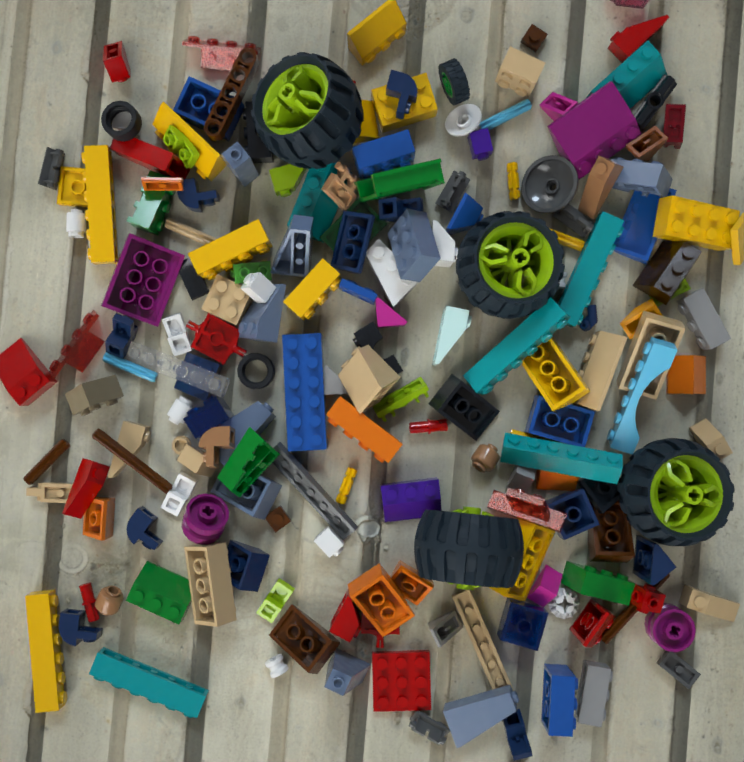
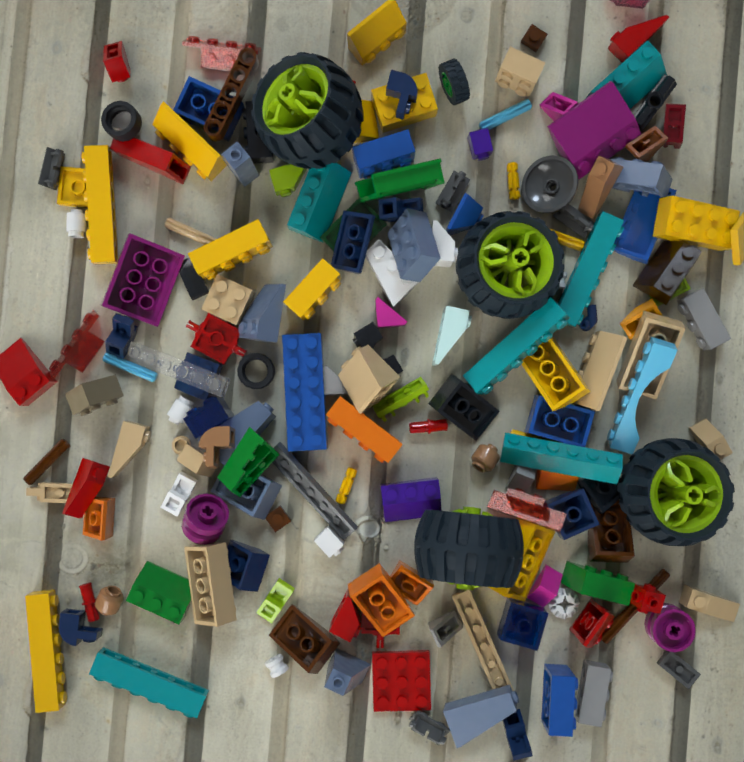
(131, 460): reddish brown axle -> none
(138, 528): dark blue brick -> none
(151, 209): green wedge -> none
(162, 184): orange slope -> none
(177, 334): white slope -> none
(180, 144): lime slope -> none
(194, 199): dark blue brick -> none
(241, 270): bright green hinge -> none
(258, 287): white brick -> none
(295, 250): sand blue wedge -> none
(337, 190): light nougat plate -> none
(352, 288): blue plate -> none
(463, 120): white dish -> none
(650, 561): dark blue slope -> none
(687, 375): orange slope -> none

